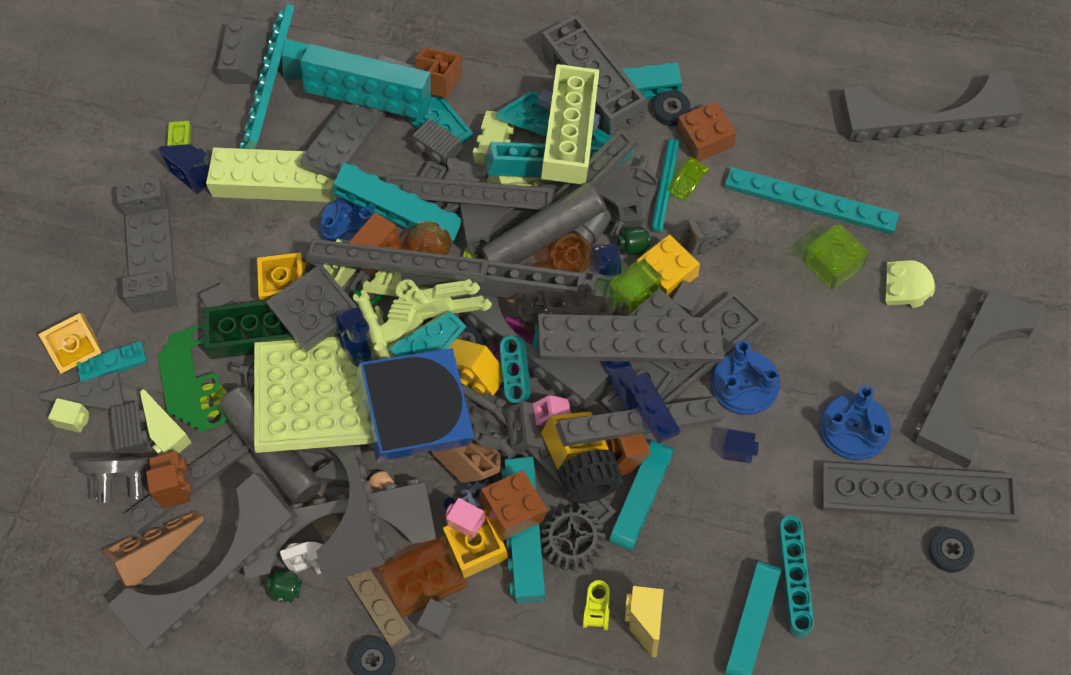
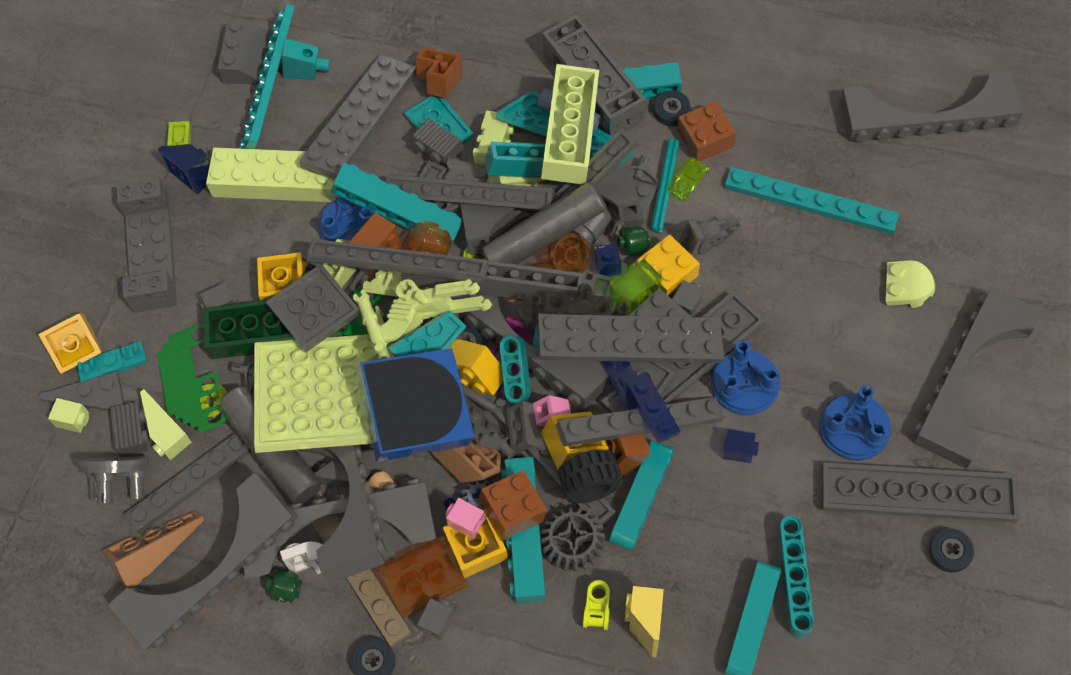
(168, 480): dark orange brick -> none
(353, 335): clear blue piece -> none
(366, 81): teal brick -> none
(835, 255): clear neon green brick -> none

